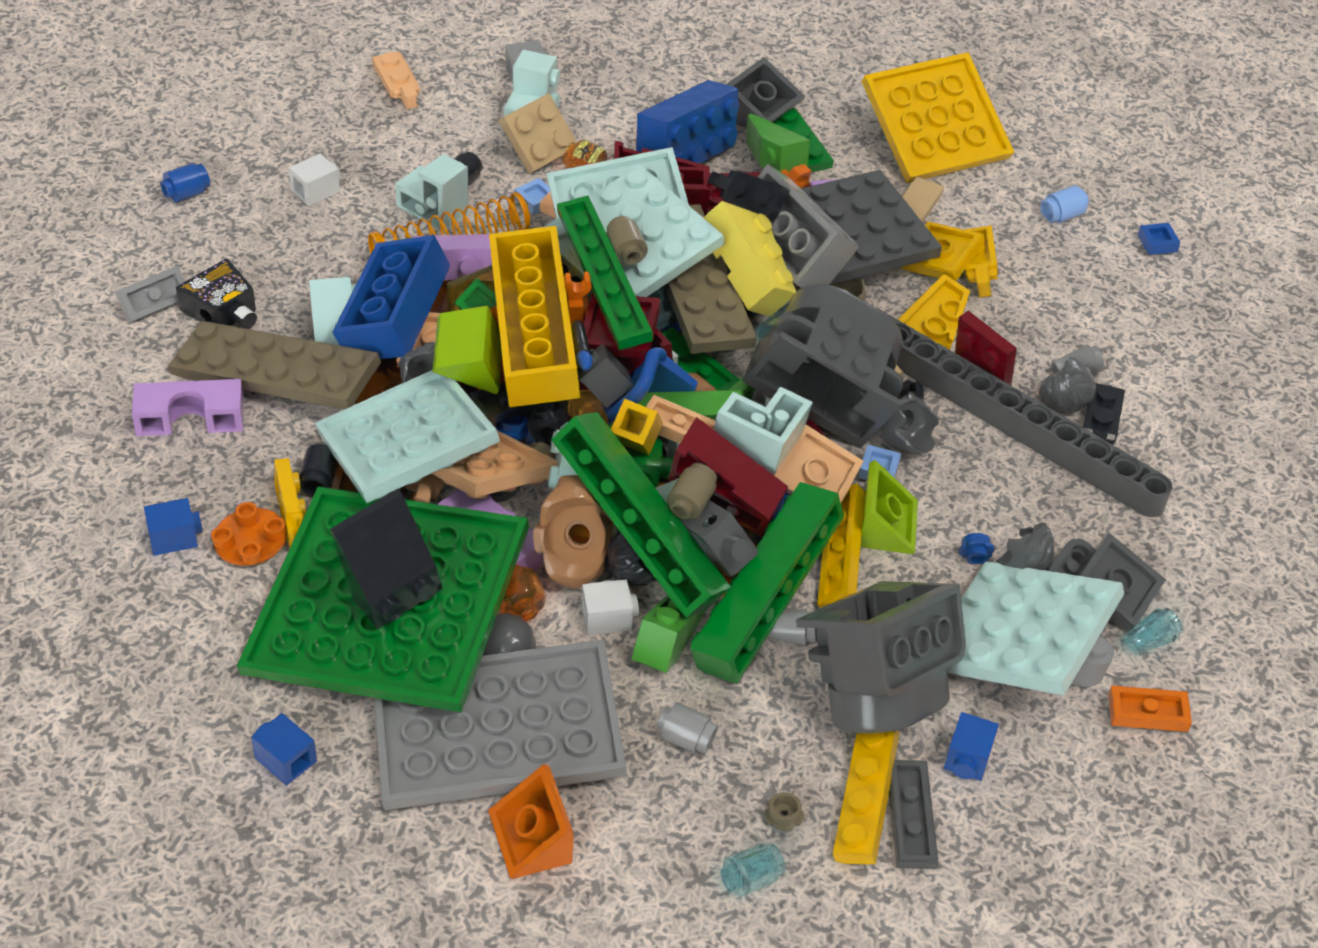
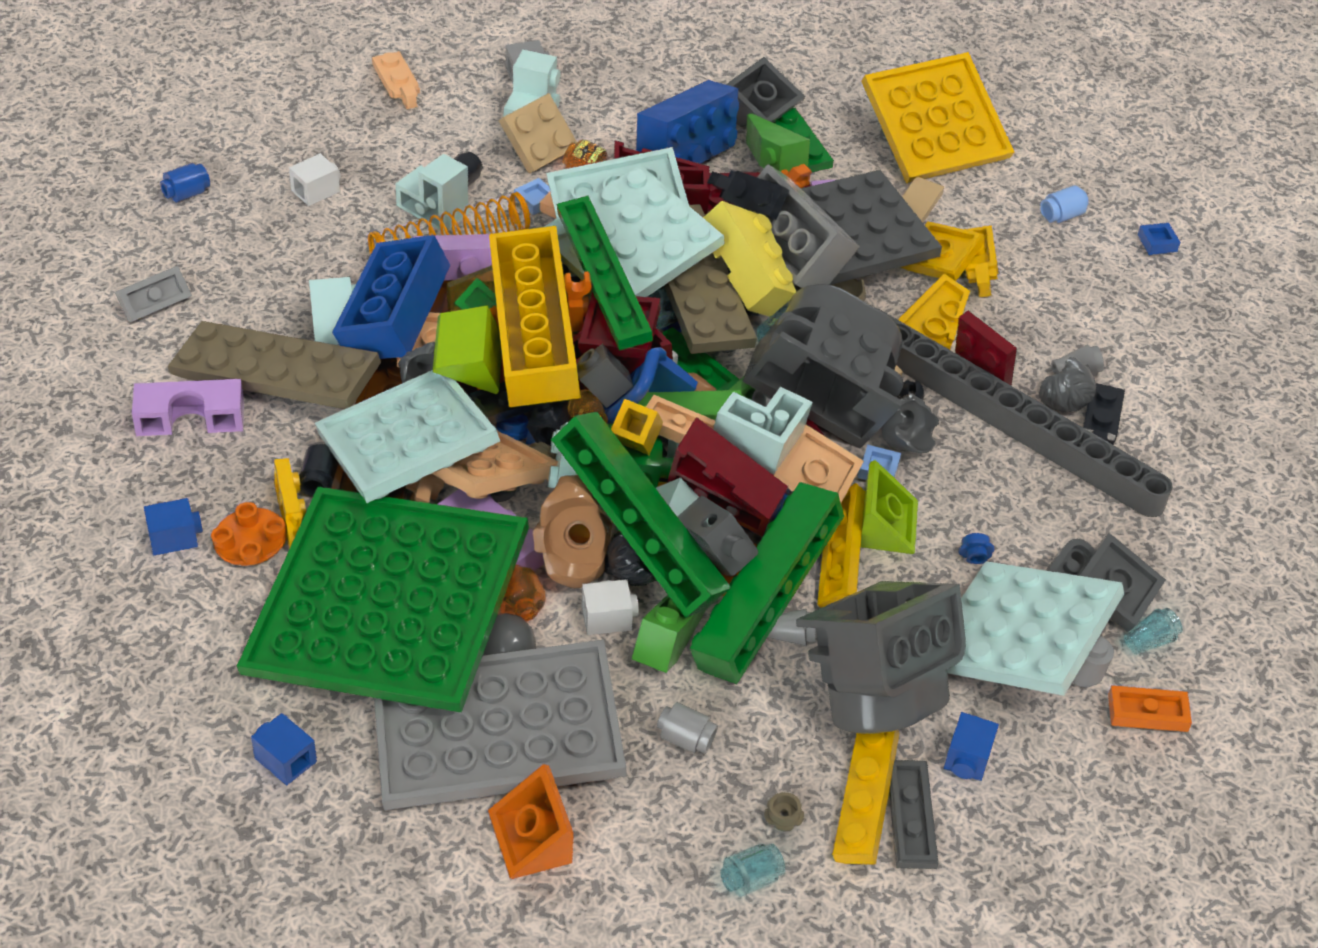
(218, 296): black torso -> none
(386, 559): black slope -> none
(581, 345): black piece -> none
(627, 240): dark tan brick -> none
(692, 491): dark tan brick -> none
(1032, 550): dark grey hair -> none

